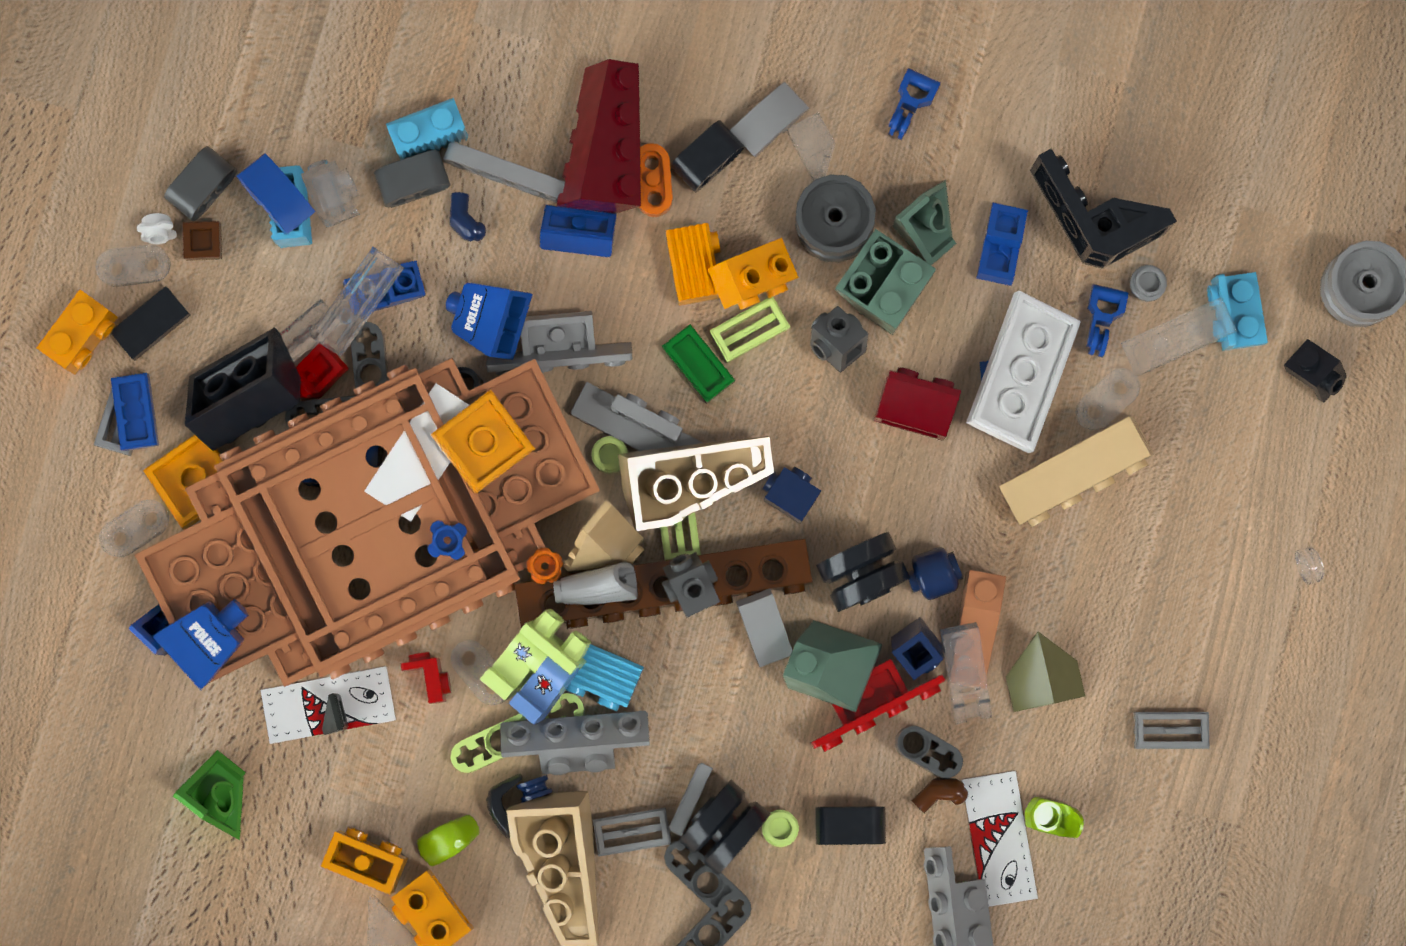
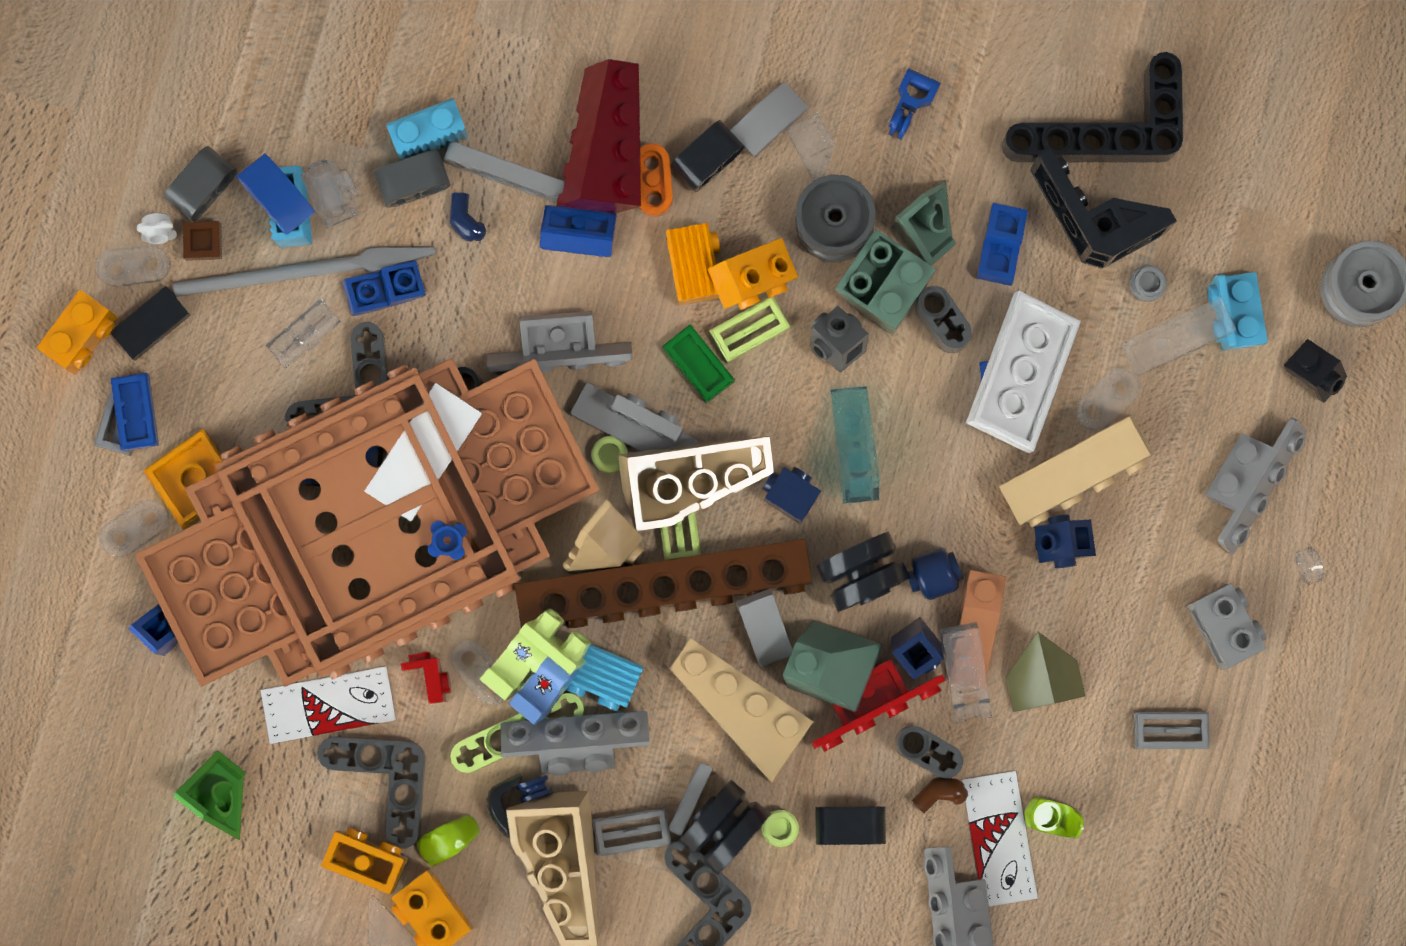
(204, 640): blue torso -> none
(242, 390): black slope -> none
(319, 371): red bracket -> none
(335, 716): pearl dark grey slope -> none
(357, 301): clear tile -> none
(371, 260): none -> light grey piece
(388, 765): none -> dark grey beam
(482, 441): light orange tile -> none
(489, 318): blue torso -> none
(542, 556): orange plate -> none
(598, 586): light grey piece -> none
(690, 583): dark grey brick -> none
(746, 711): none -> tan wedge
(855, 445): none -> clear light blue slope
(917, 403): dark red slope -> none
(955, 322): none -> dark grey beam
(1064, 541): none -> dark blue brick
(1096, 340): blue piece -> none
(1109, 133): none -> black beam
(1227, 626): none -> light grey brick
(1250, 477): none -> light grey bracket

